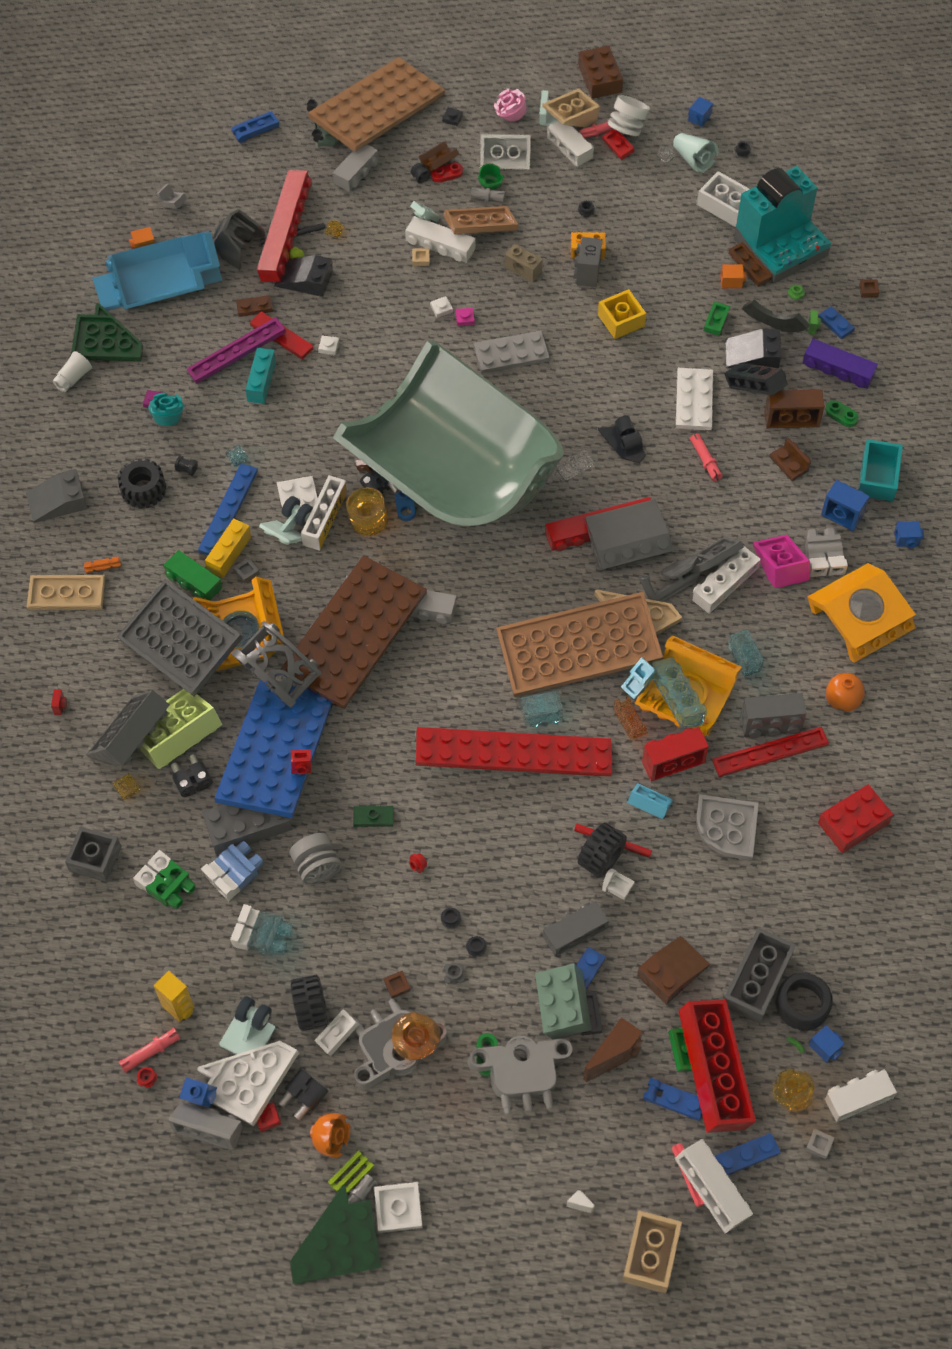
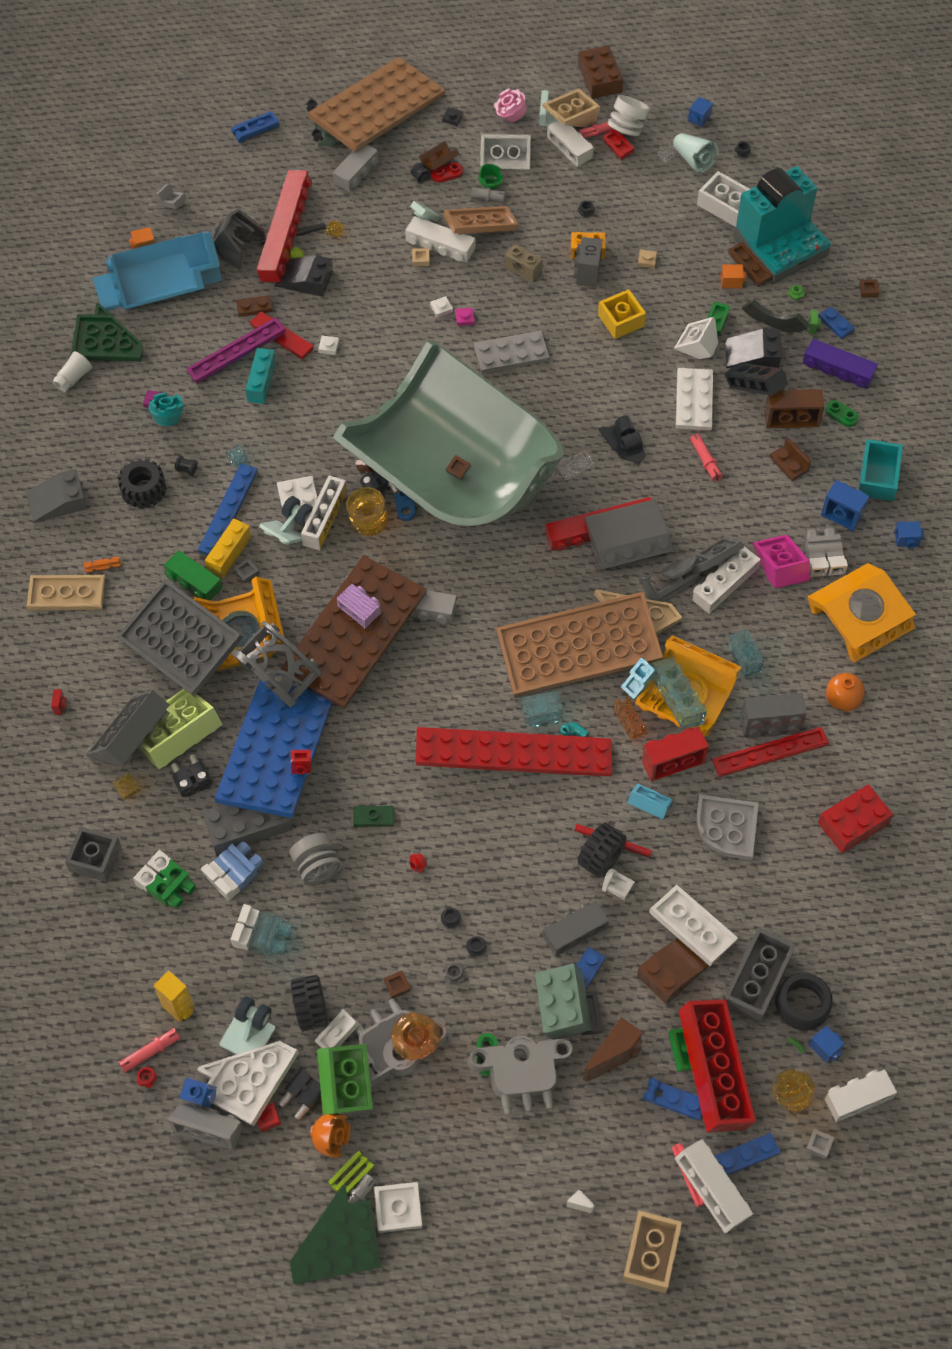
(344, 1079): none -> bright green slope
(359, 605): none -> lavender brick
(458, 467): none -> reddish brown plate
(573, 729): none -> teal arm
(647, 258): none -> tan plate
(693, 925): none -> white plate
(699, 339): none -> white slope

